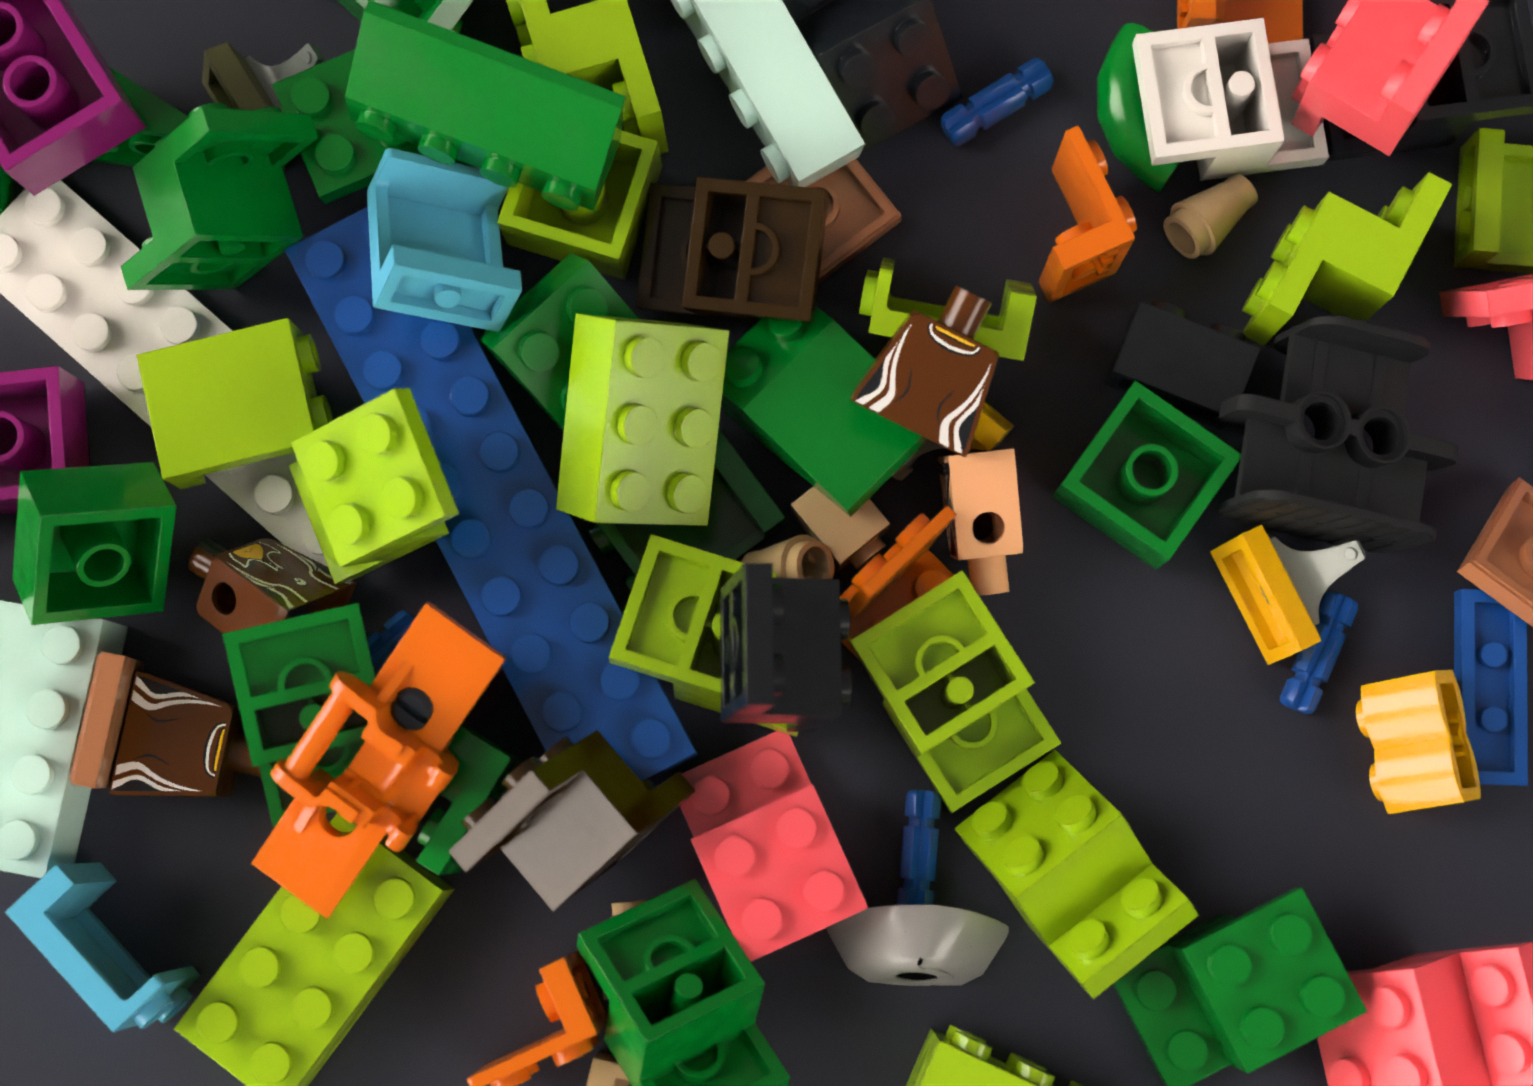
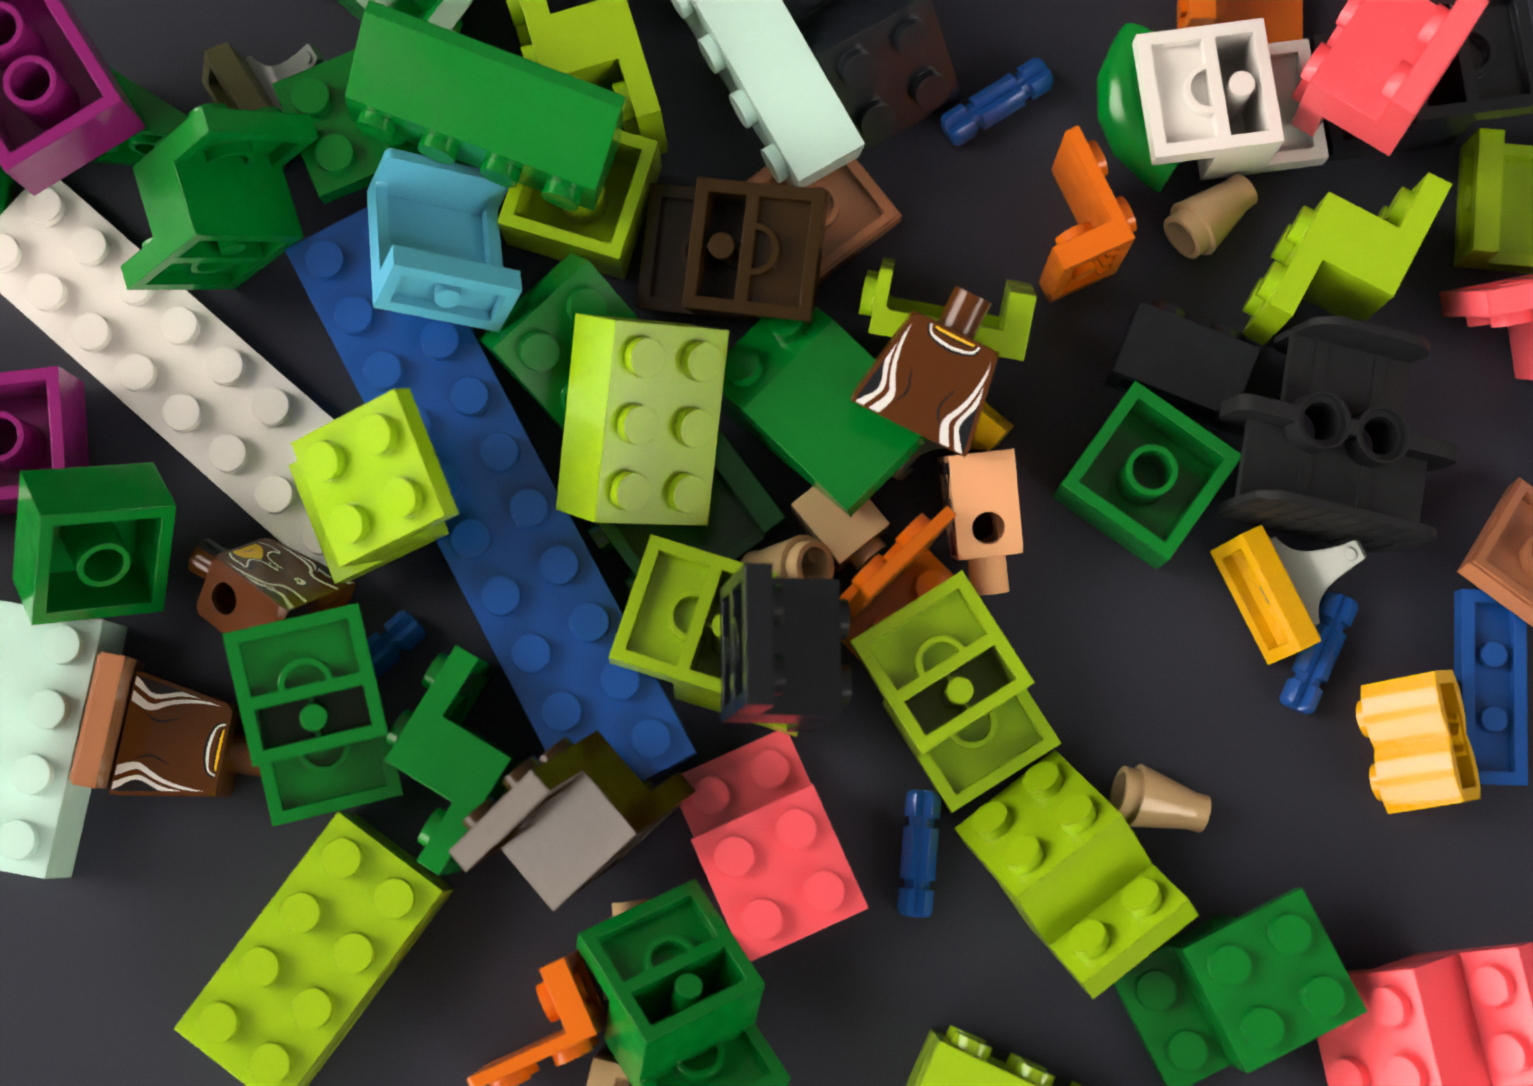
(89, 956): medium azure panel -> none
(231, 399): lime panel -> none
(395, 775): orange piece -> none
(892, 939): light grey piece -> none
(1158, 801): none -> tan cone

